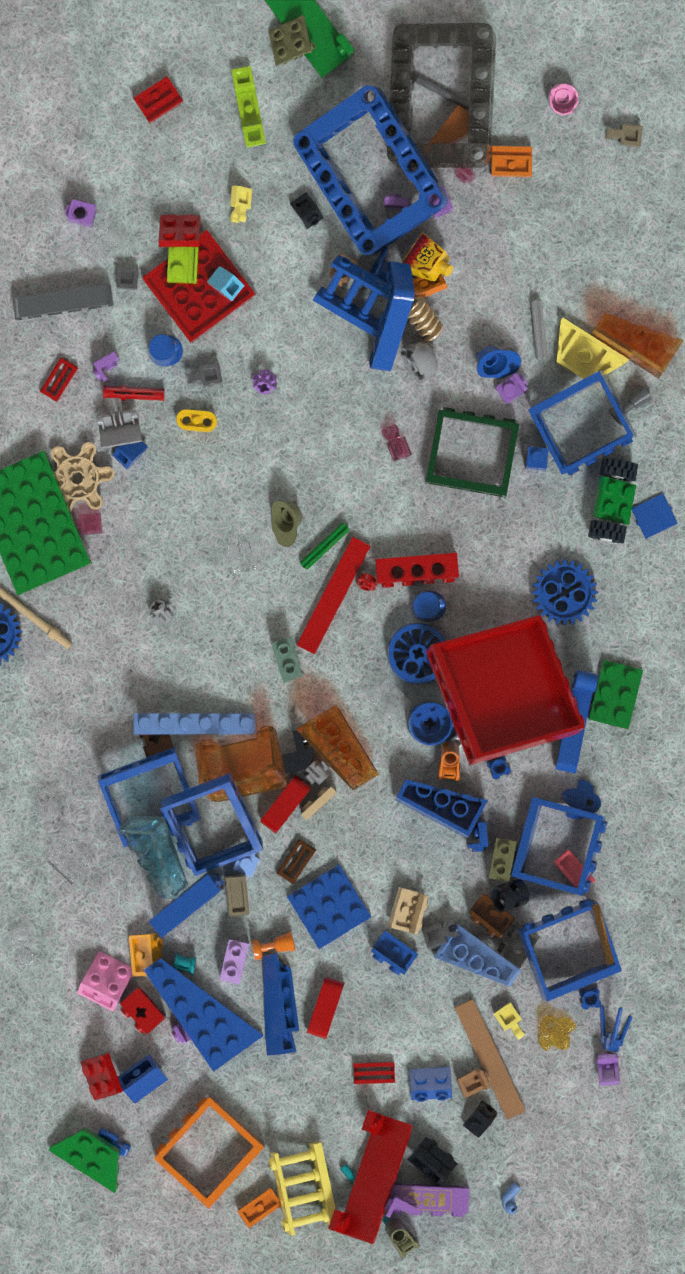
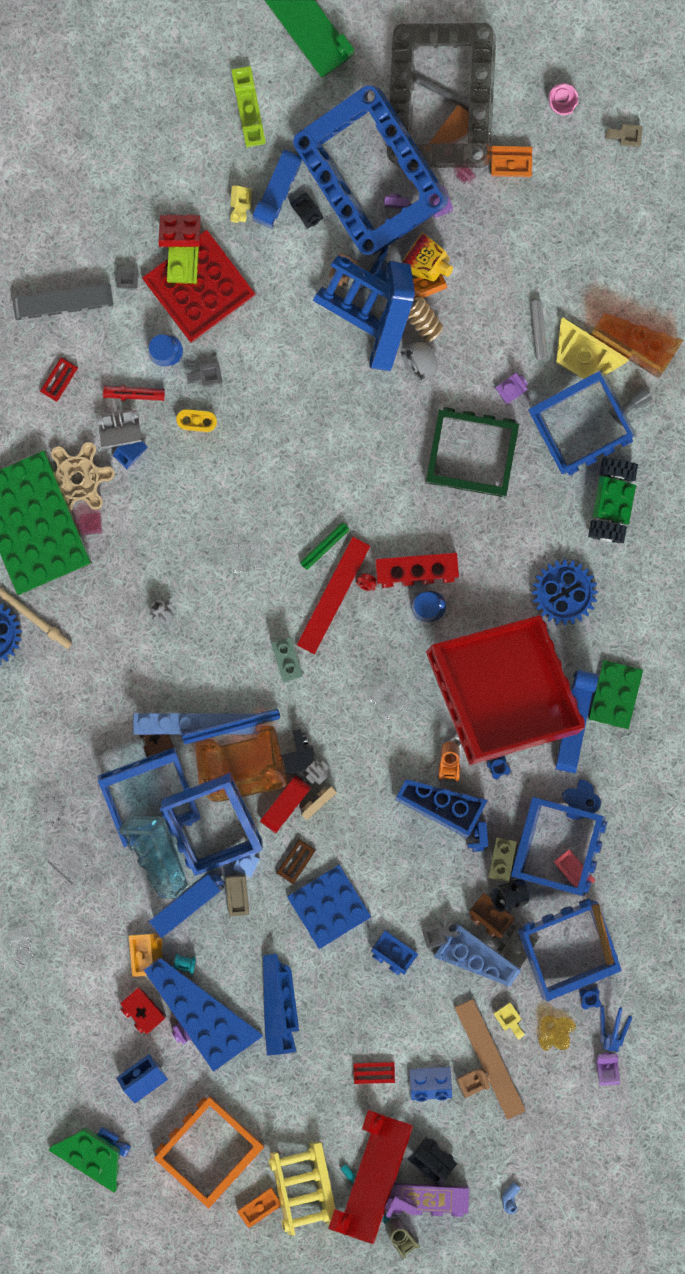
(87, 219): medium lavender brick -> none
(101, 1076): red plate -> none
(105, 981): bright pink bracket -> none
(108, 362): medium lavender bracket -> none
(158, 100): red plate -> none
(225, 283): medium azure brick -> none
(230, 726): none -> blue axle
(234, 961): lavender brick -> none
(264, 381): medium lavender gear -> none
(277, 189): none -> blue beam
(281, 943): orange piece -> none
(285, 520): olive piece -> none
(290, 41): olive hinge -> none
(325, 1007): red beam -> none
(339, 747): clear orange wedge -> none
(397, 445): clear pink plate -> none
(404, 675): blue piece -> none
(408, 911): tan bracket -> none
(435, 734): blue wheel -> none
(480, 1119): black bracket -> none
(497, 363): blue piece -> none
(537, 458): blue brick -> none
(654, 516): blue piece -> none

